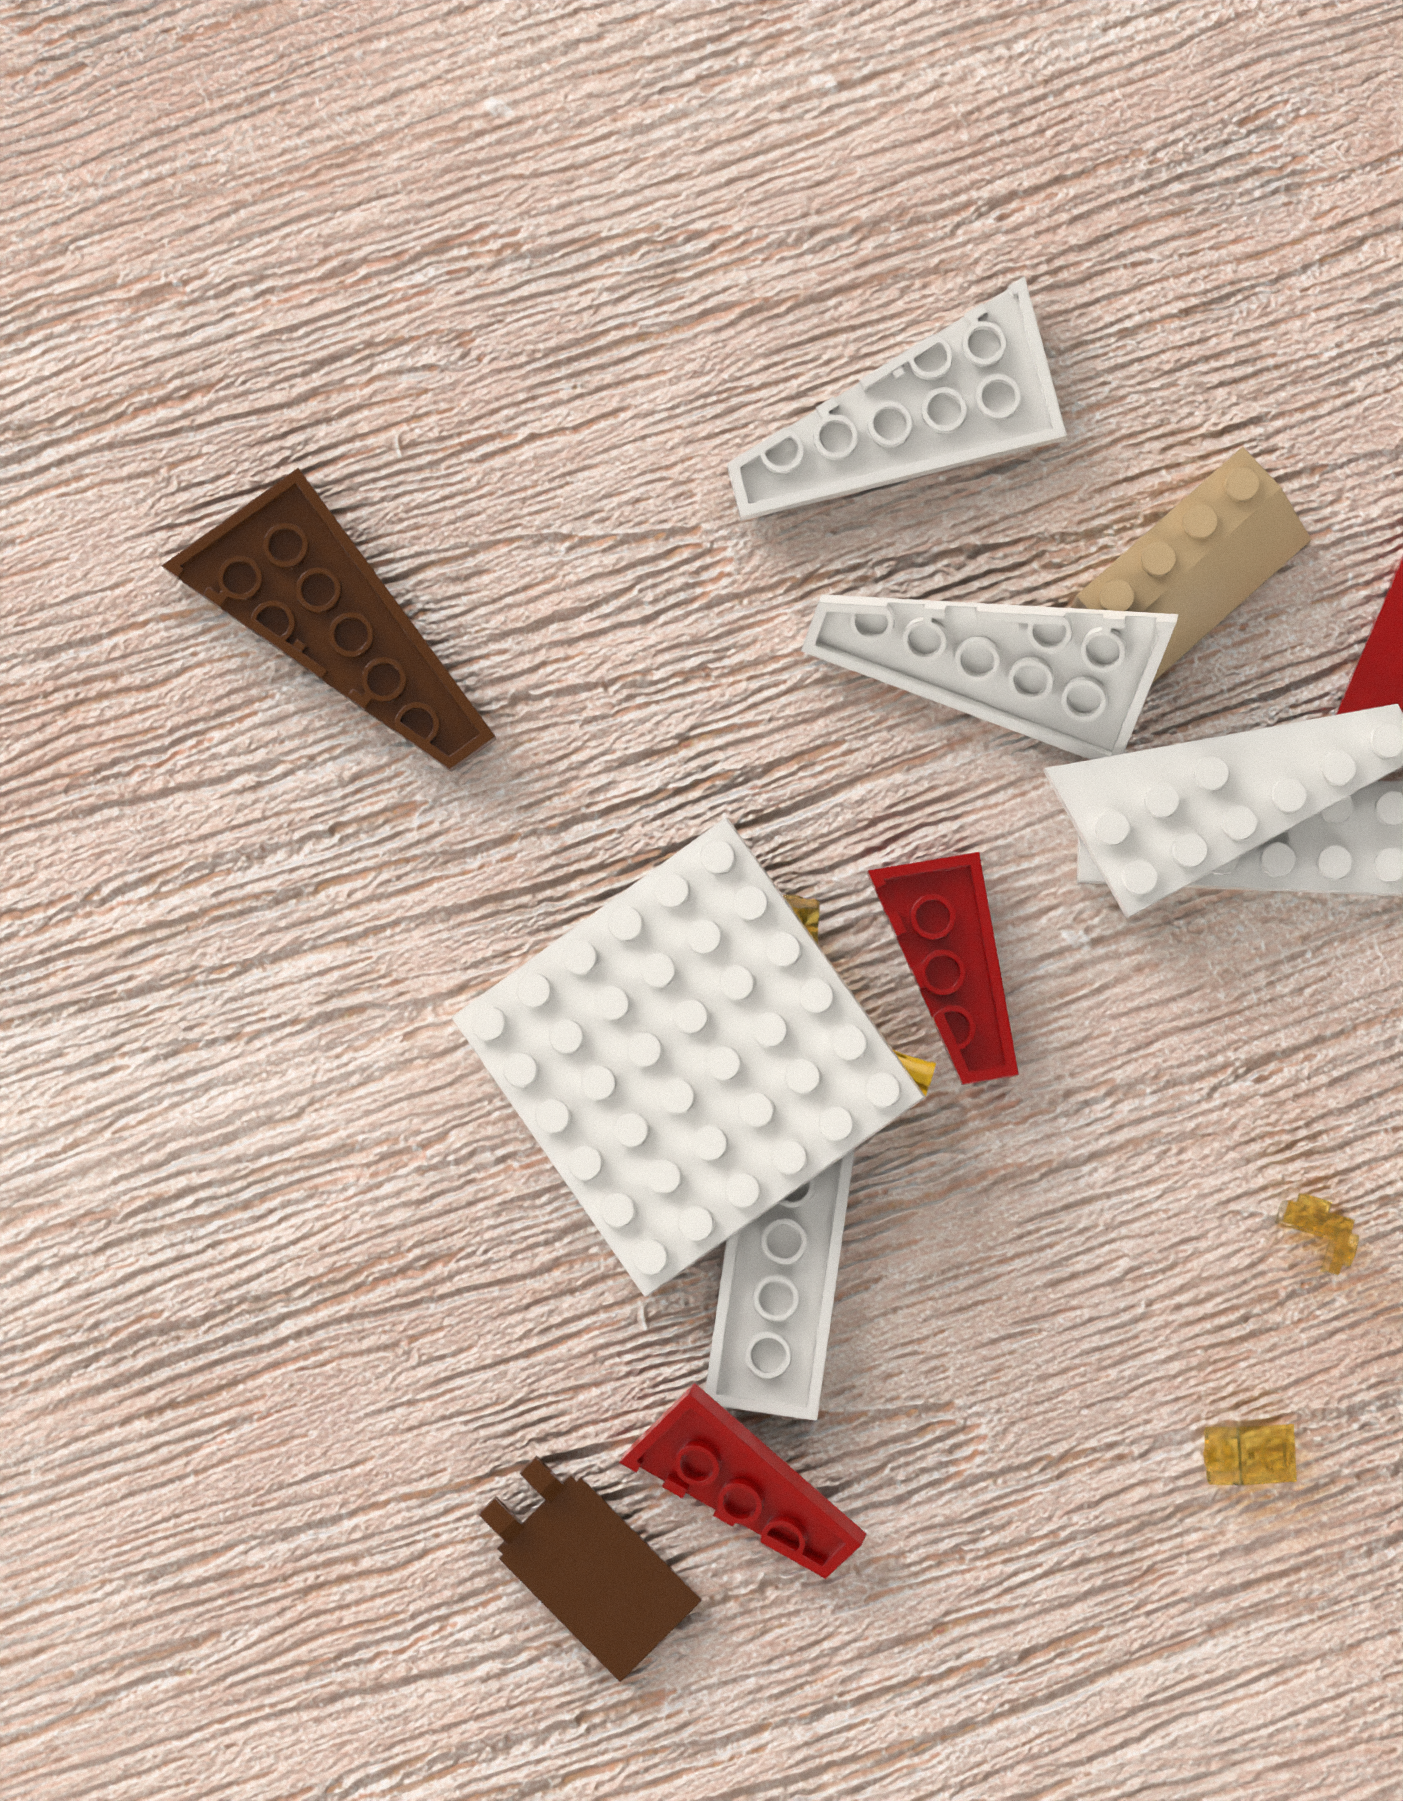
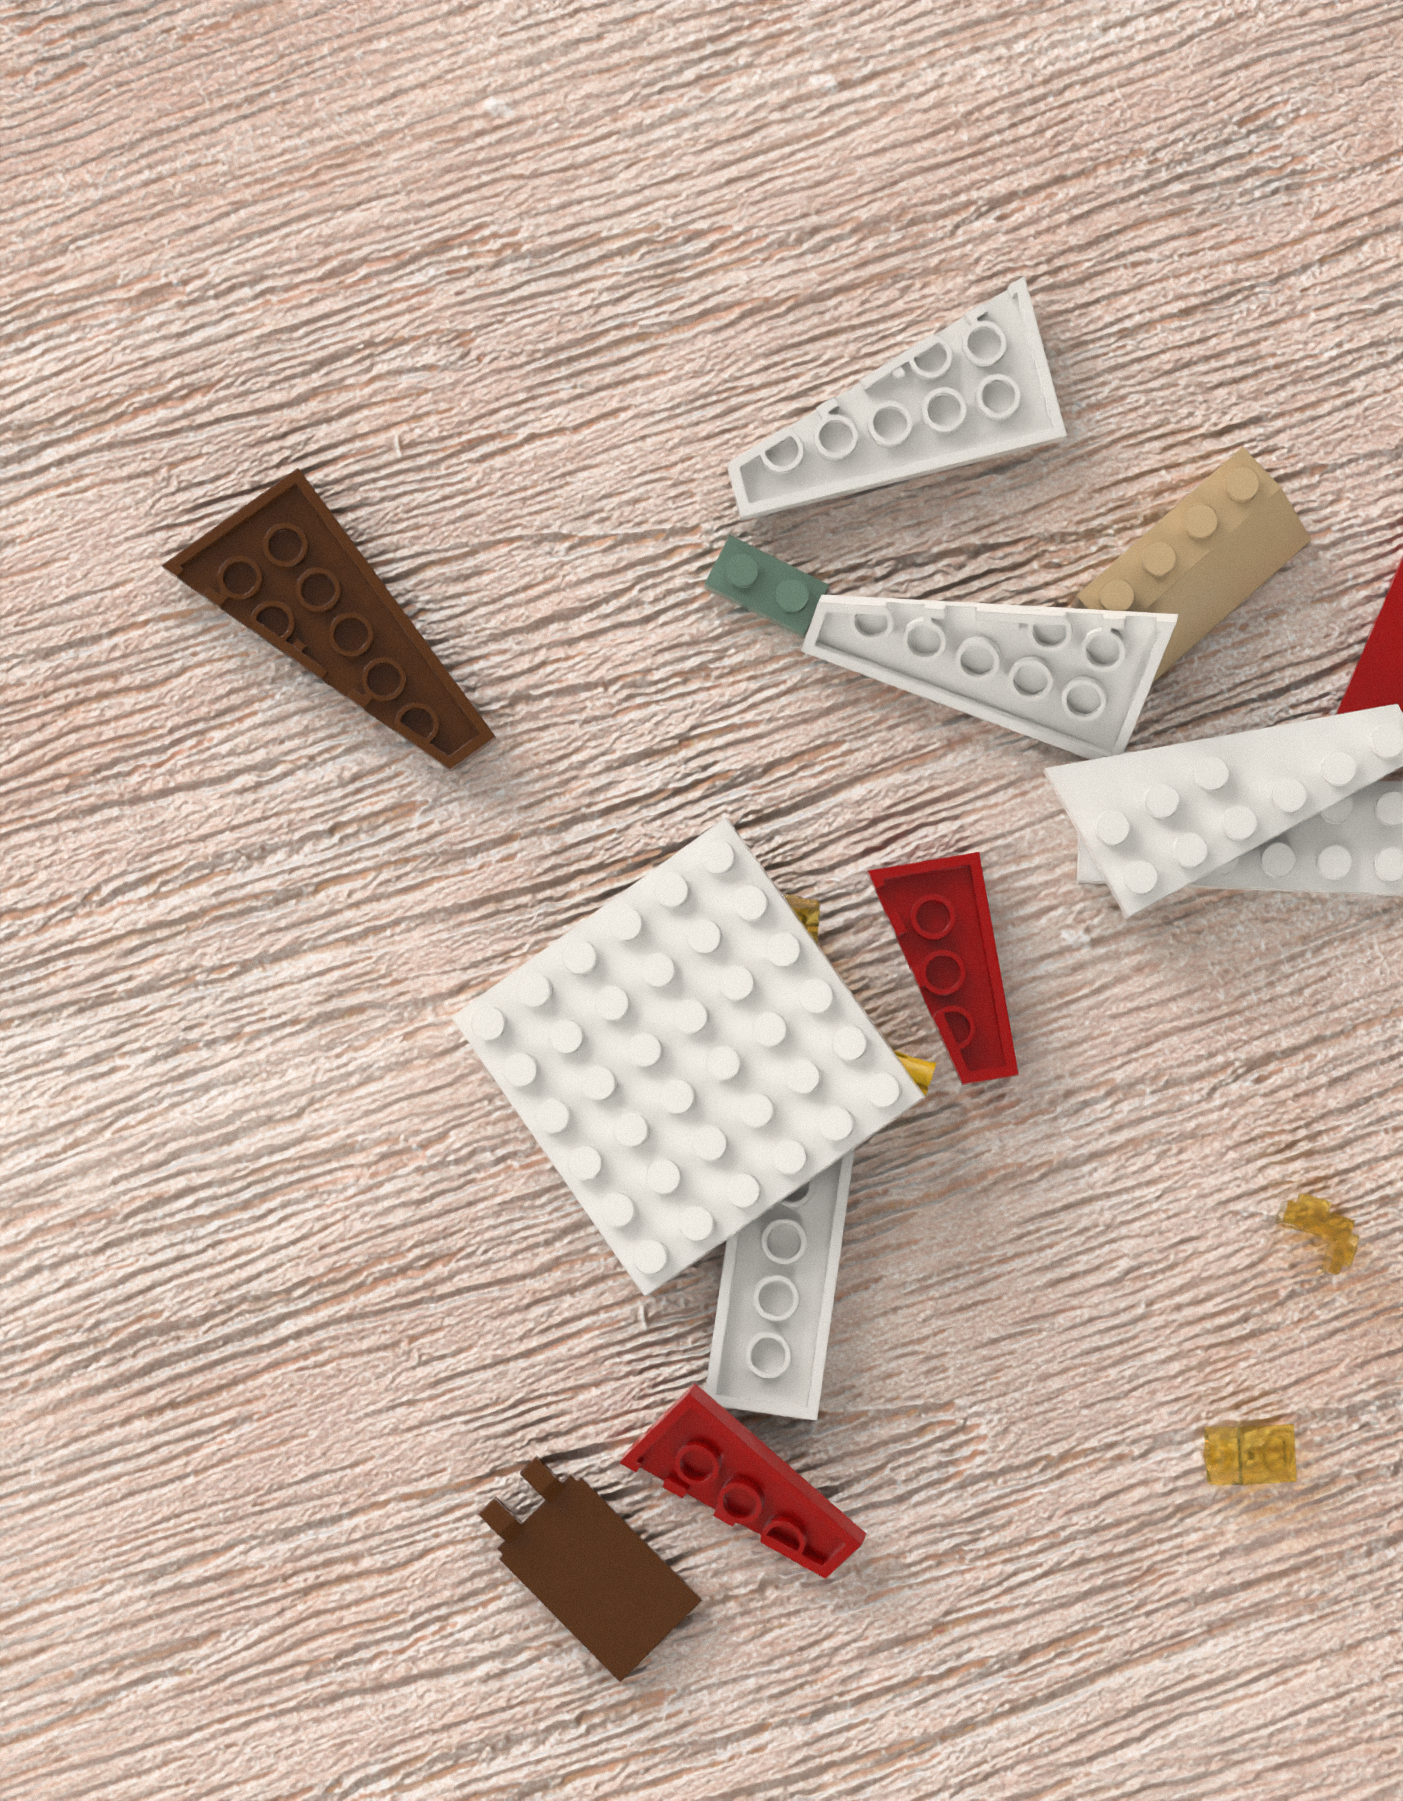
(766, 586): none -> sand green plate

